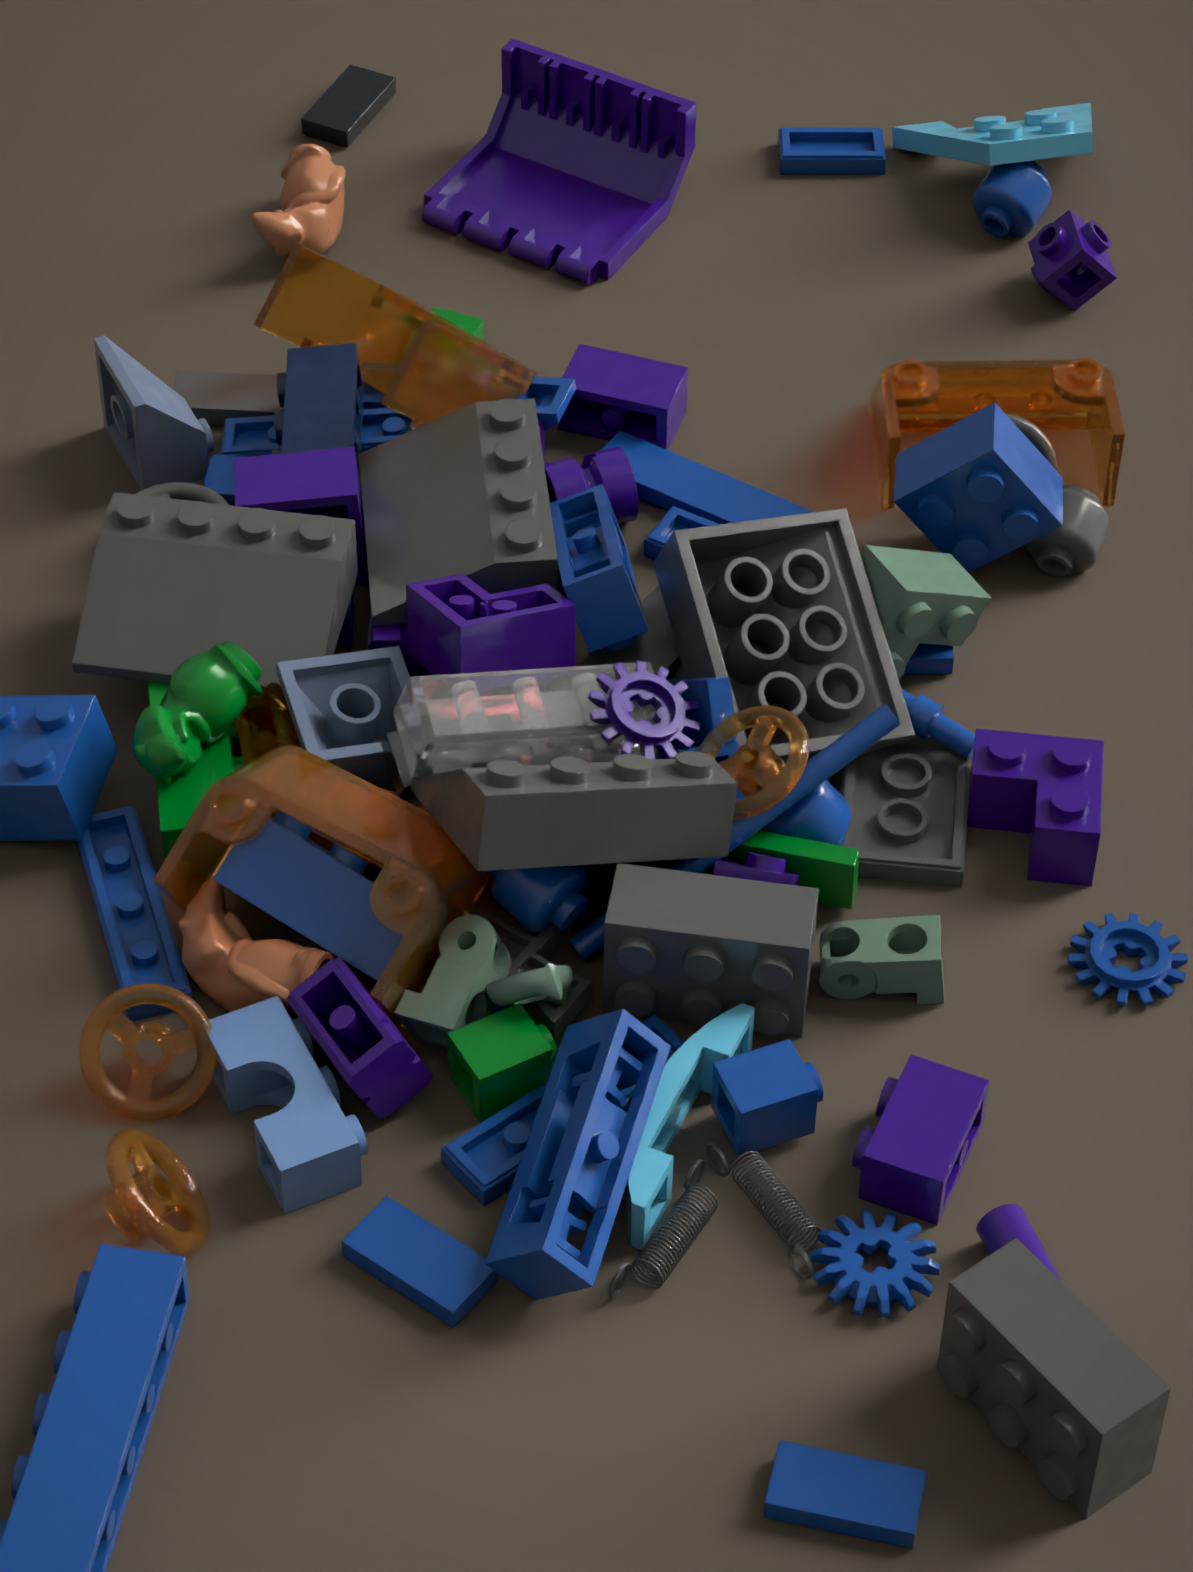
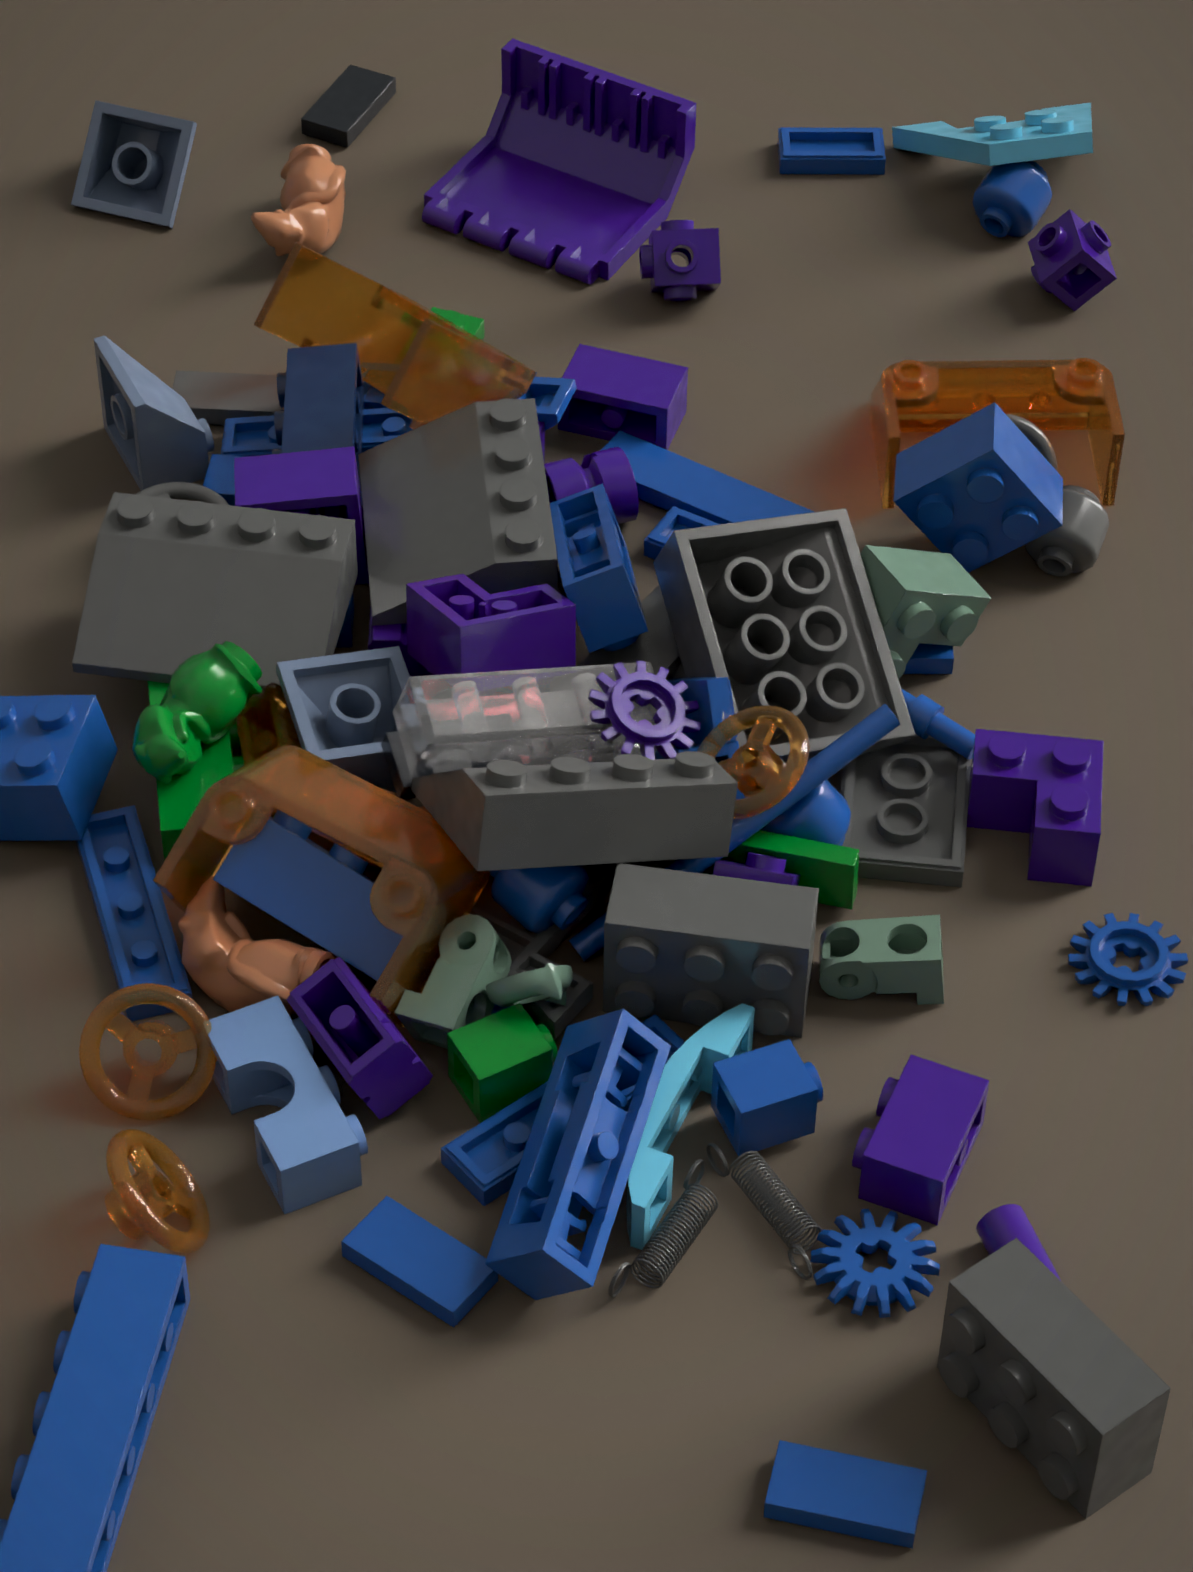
(134, 164): none -> sand blue slope
(696, 246): none -> dark purple brick

